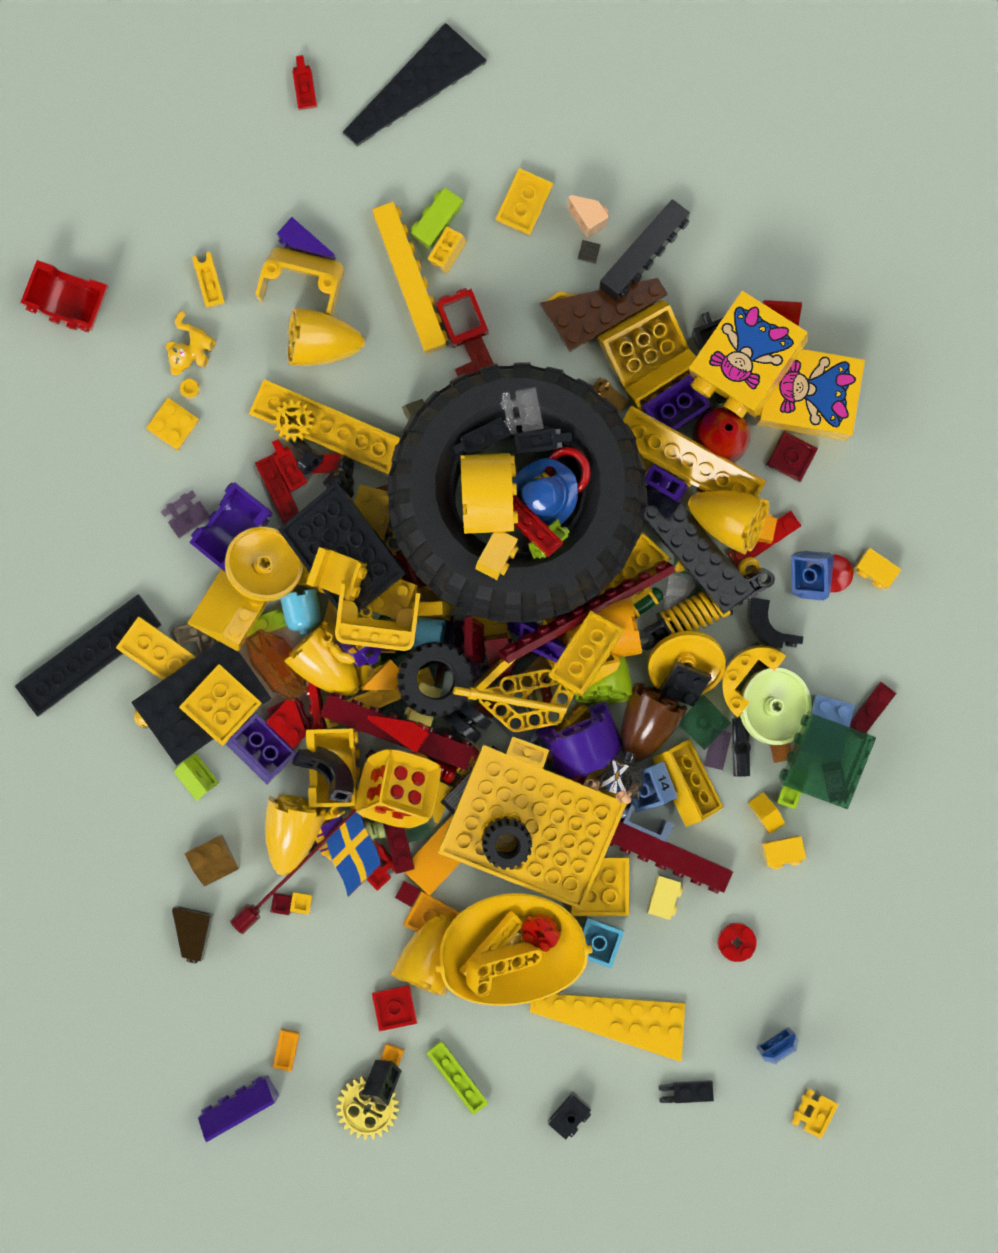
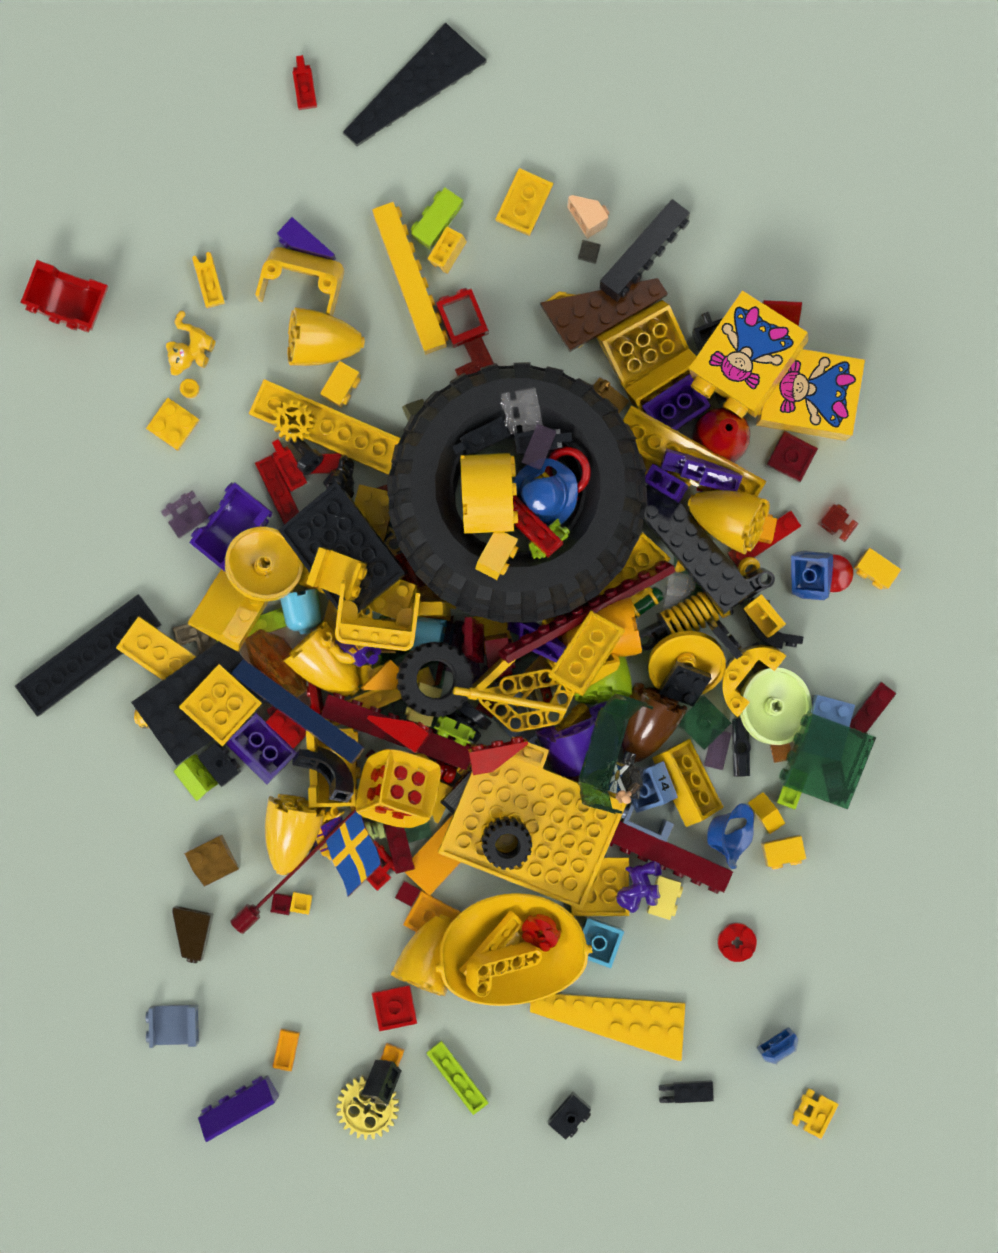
(172, 1025): none -> sand blue panel
(220, 763): none -> black brick
(298, 711): none -> dark blue tile
(341, 384): none -> yellow brick
(447, 728): none -> lime hinge
(490, 757): none -> red slope
(539, 446): none -> clear purple tile
(604, 750): none -> clear green windscreen
(630, 896): none -> dark purple animal
(701, 470): none -> dark purple slope
(729, 641): none -> black plate
(735, 843): none -> blue piece
(764, 616): none -> yellow hinge
(835, 519): none -> clear red brick

